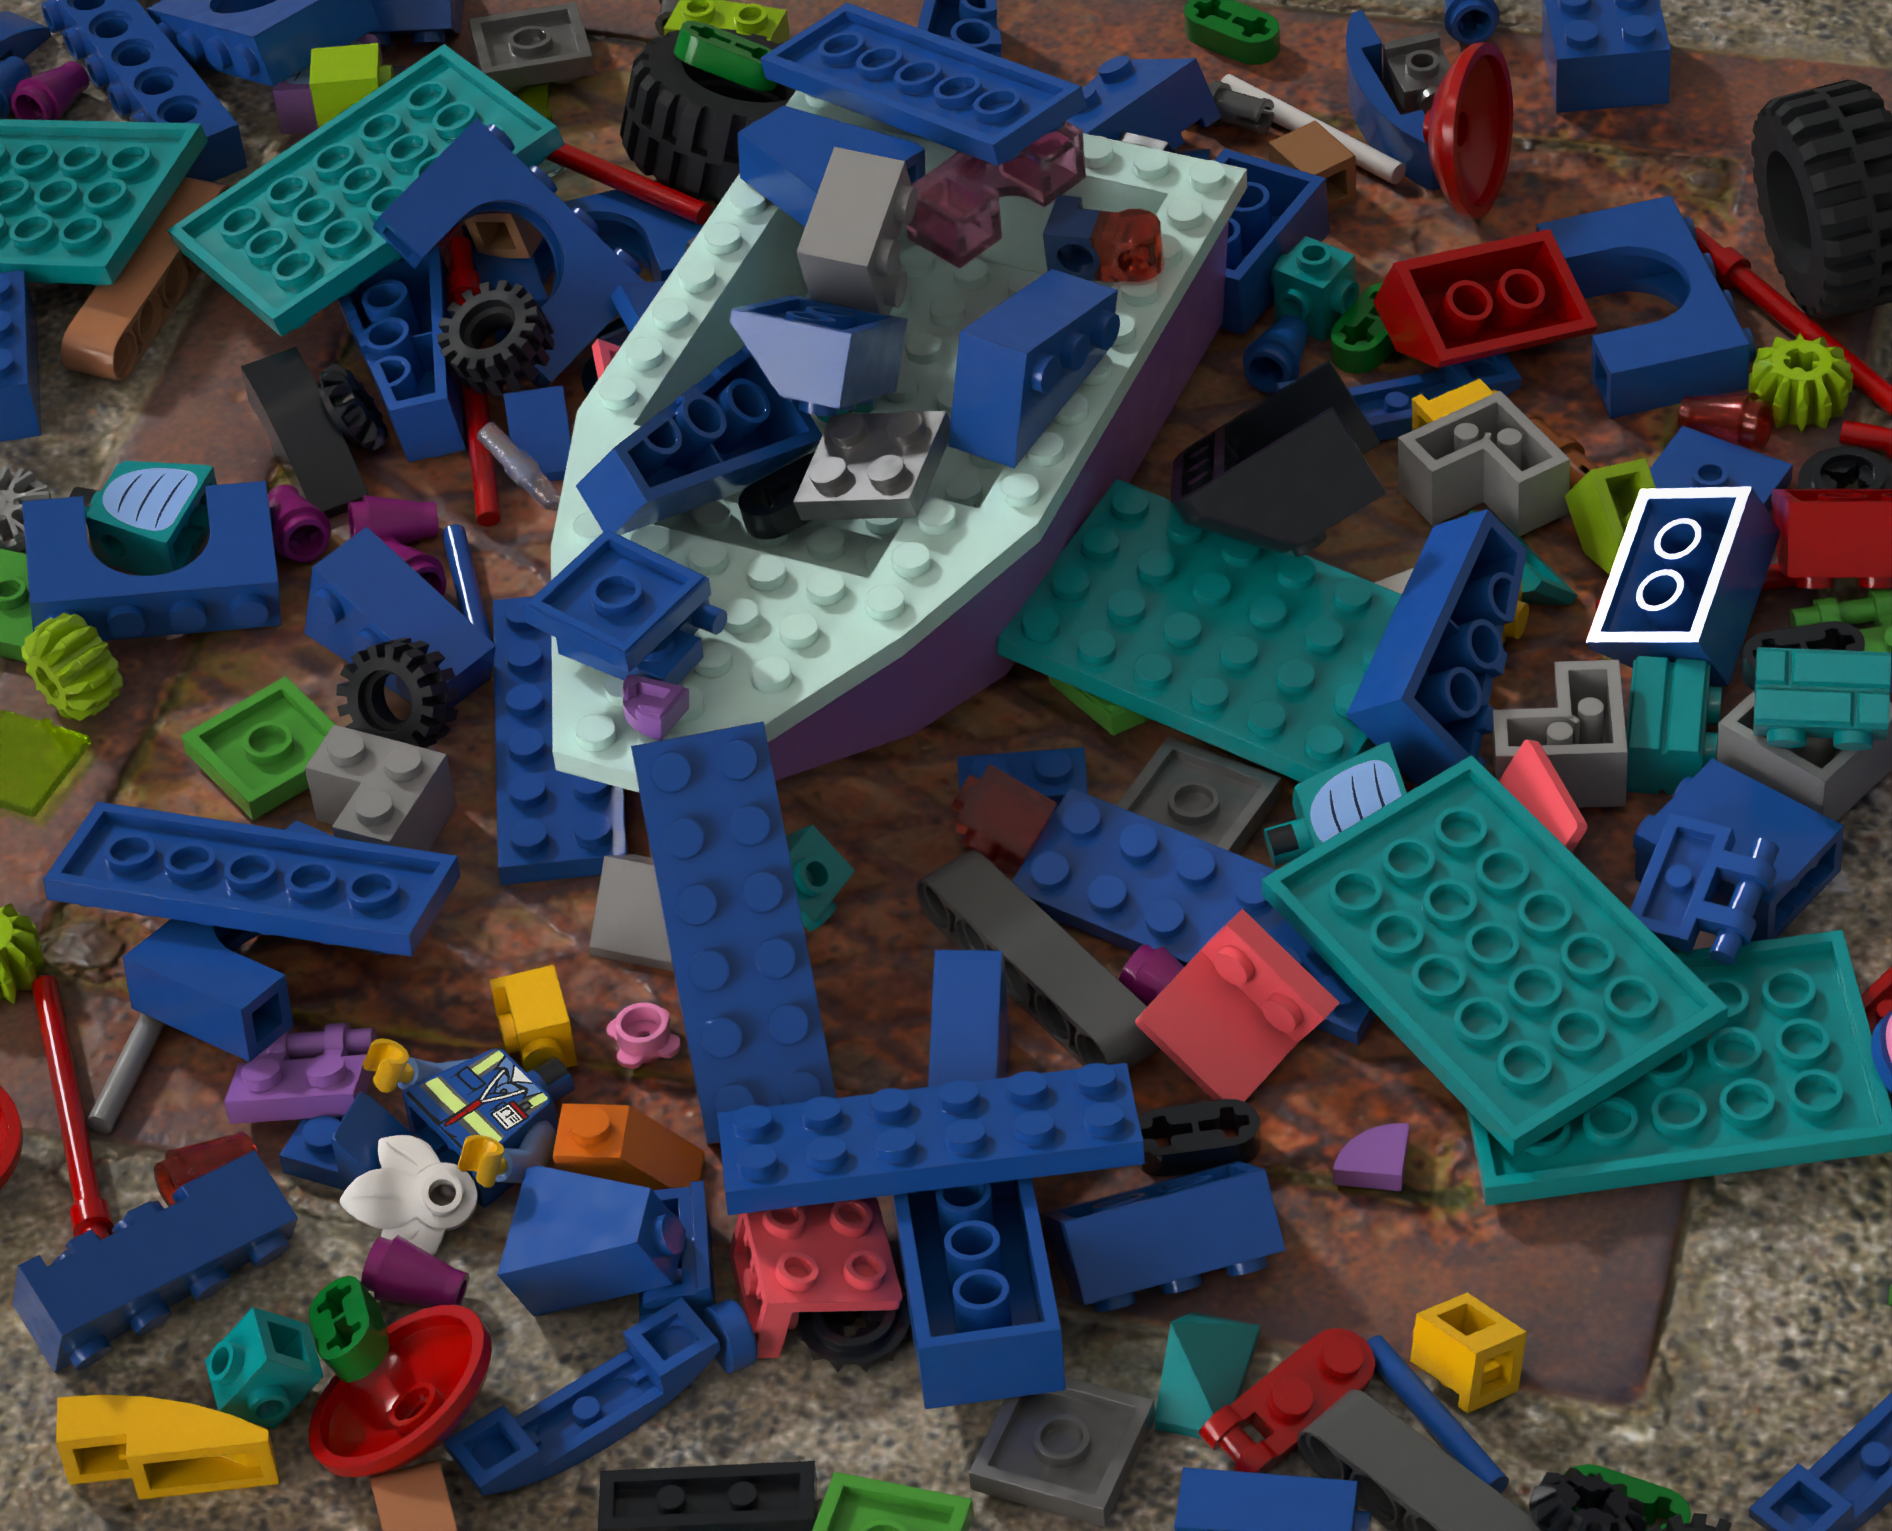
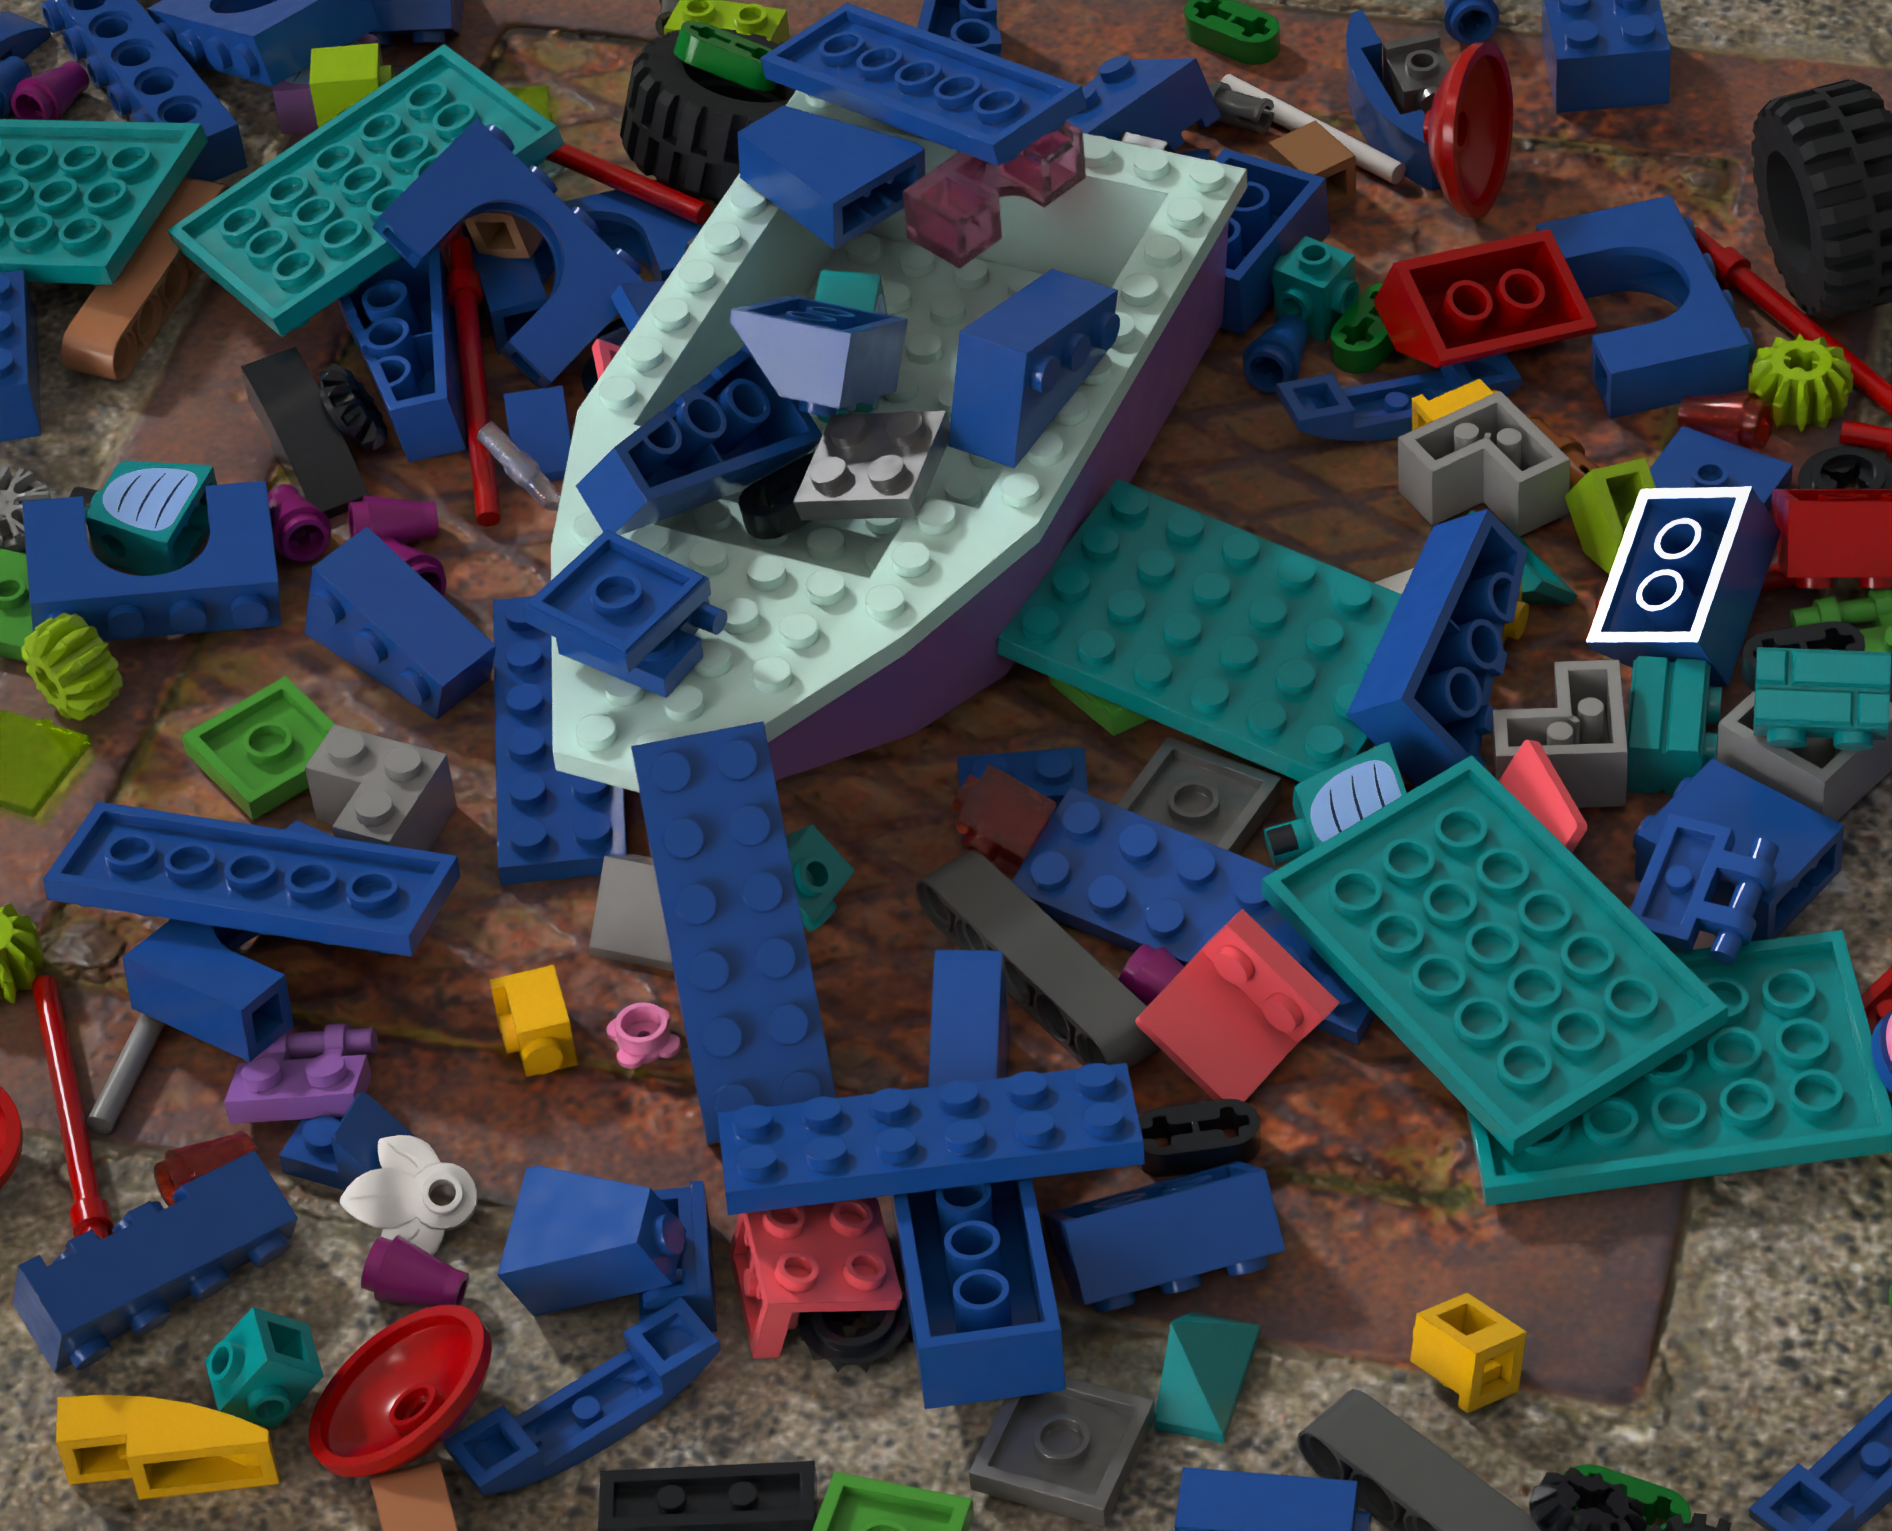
(348, 1329): green beam -> none
(425, 683): black tyre -> none
(465, 577): blue bar -> none
(477, 1110): torso -> none
(478, 320): black tyre -> none
(532, 46): flat silver plate -> none
(624, 1147): orange slope -> none
(653, 705): medium lavender tile -> none
(734, 1334): blue tile -> none
(853, 232): light grey brick -> none
(1103, 243): leg -> none
(1281, 468): black windscreen -> none
(1290, 1399): red plate -> none
(1374, 1158): medium lavender tile -> none
(1434, 1414): blue bar -> none

